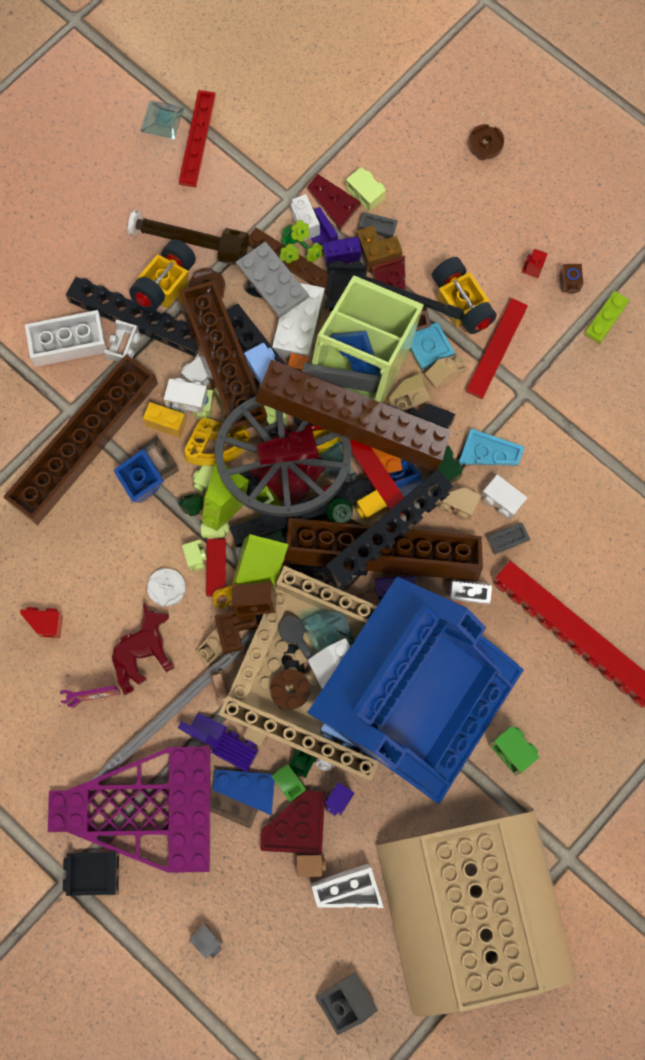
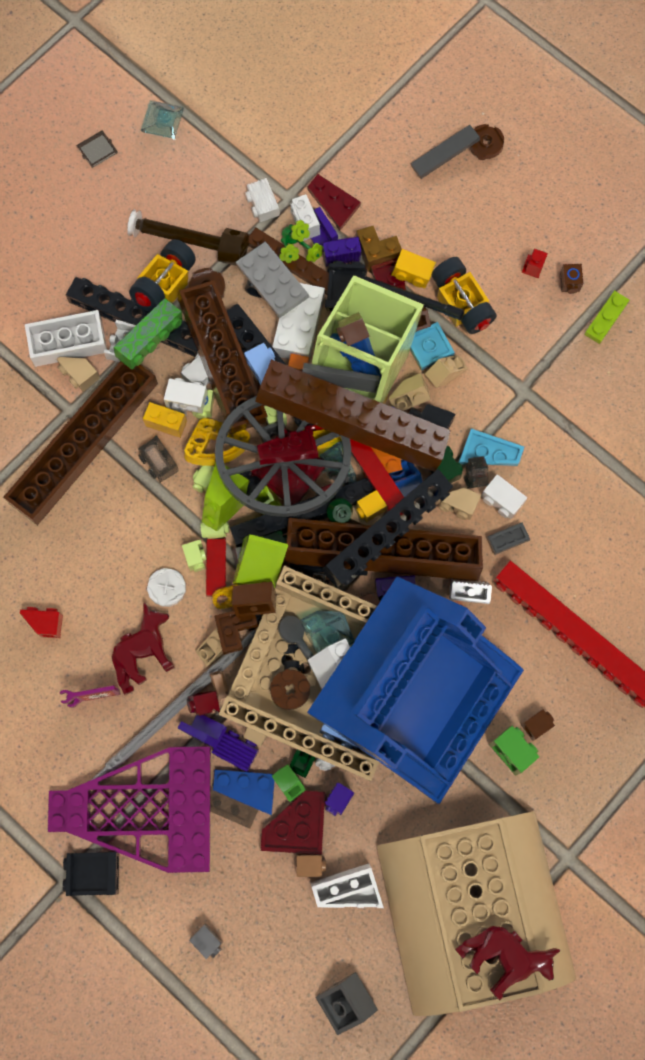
(79, 370): none -> tan slope
(97, 149): none -> clear smoke piece
(139, 477): blue slope -> none
(148, 334): none -> bright green brick
(191, 504): dark green cone -> none
(197, 138): red tile -> none
(203, 703): none -> dark red window
(262, 199): none -> white brick
(352, 329): none -> reddish brown brick
(365, 189): yellowish green brick -> none
(383, 226): dark grey plate -> none
(413, 269): none -> yellow brick
(445, 151): none -> dark grey tile
(476, 472): none -> clear smoke window
(497, 348): red tile -> none
(514, 958): none -> dark red animal
(538, 724): none -> reddish brown brick

